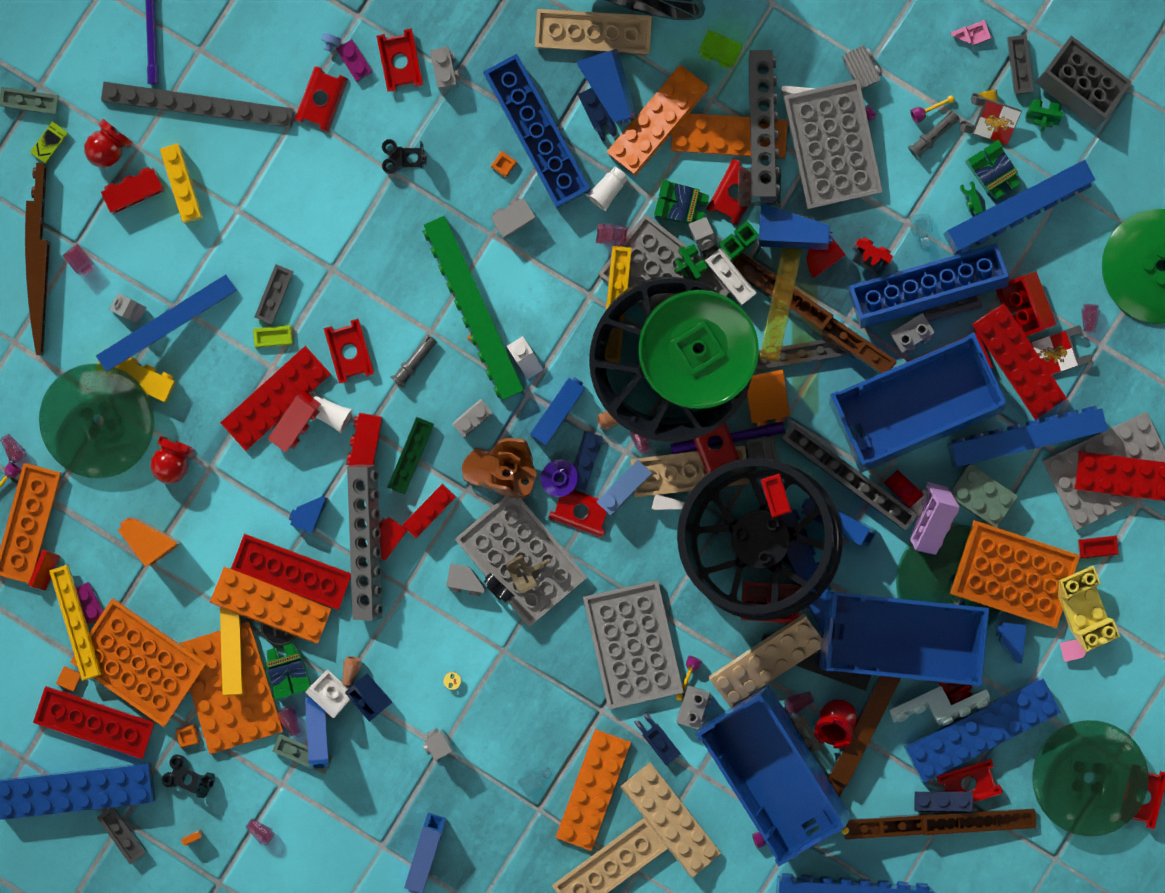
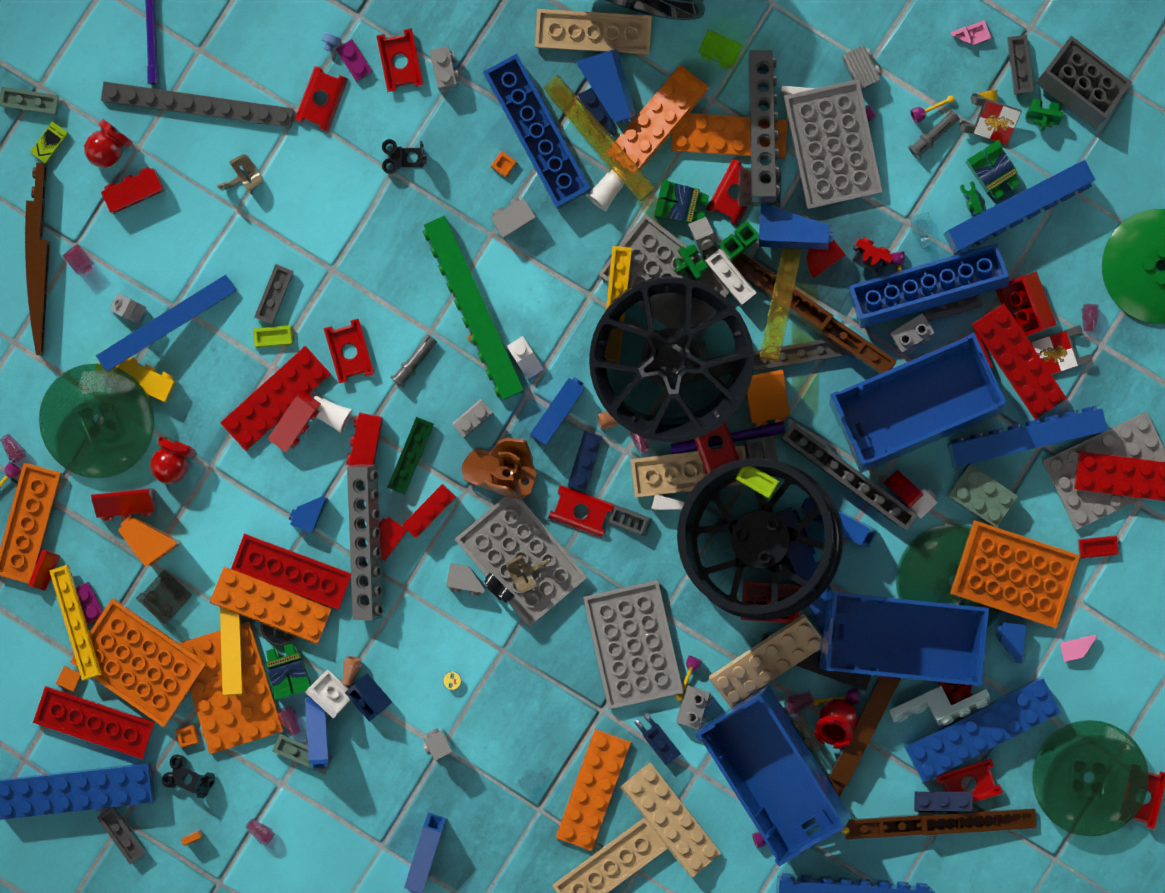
(124, 504): none -> red slope
(164, 597): none -> clear smoke bracket
(181, 183): yellow brick -> none
(247, 165): none -> dark tan helmet
(552, 473): dark purple dish -> none
(599, 138): none -> clear yellow plate
(611, 235): clear pink brick -> none
(624, 487): medium blue slope -> none
(646, 524): none -> dark grey slope
(702, 377): green dish -> none
(758, 481): none -> lime tile
(776, 495): red tile -> none
(851, 696): none -> hinge
(898, 259): none -> magenta hinge
(935, 519): lavender wedge -> none
(1085, 609): light yellow slope -> none

